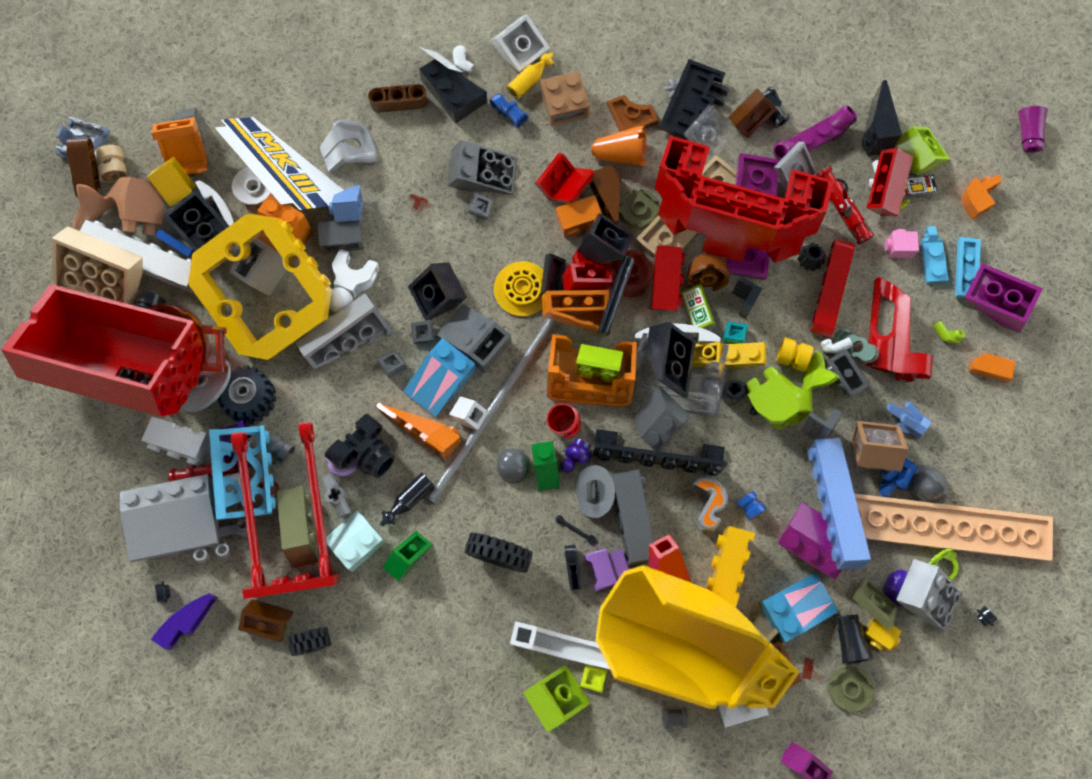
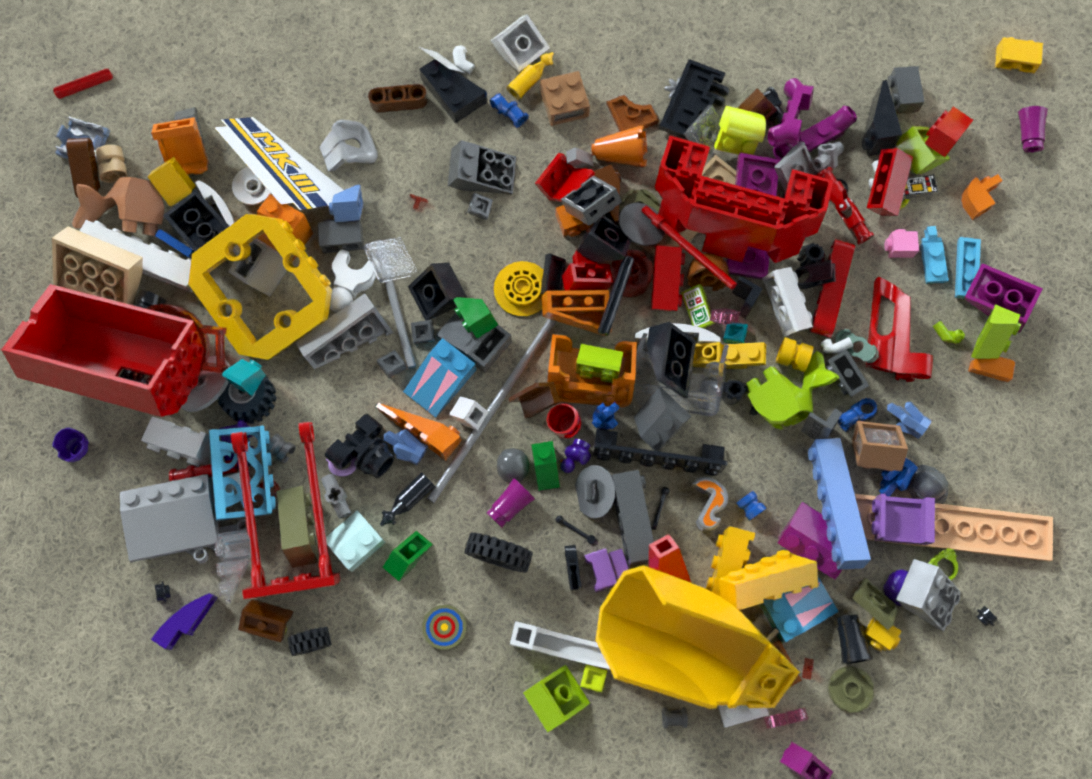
(67, 440): none -> dark purple hair
(83, 83): none -> red axle
(234, 558): none -> clear slope
(245, 376): none -> teal slope
(390, 259): none -> clear tile
(400, 323): none -> light grey bar
(406, 446): none -> medium blue rock
(444, 627): none -> tile
(476, 315): none -> green slope
(510, 503): none -> magenta plant
(536, 398): none -> reddish brown panel
(579, 158): none -> light grey piece
(591, 200): none -> dark grey piece
(604, 418): none -> blue rock
(638, 226): none -> dark grey shield
(660, 223): none -> red bar
(665, 491): none -> black hinge
(724, 316): none -> clear pink beam
(740, 131): none -> neon yellow brick
(768, 579): none -> yellow wedge
(785, 718): none -> clear pink beam
(787, 301): none -> white slope
(790, 129): none -> magenta plate
(819, 274): none -> black piece
(827, 156): none -> light grey axle
(855, 414): none -> blue connector
(904, 520): none -> medium lavender panel
(906, 89): none -> dark grey brick
(947, 131): none -> red brick
(996, 334): none -> lime slope
(1019, 55): none -> yellow brick

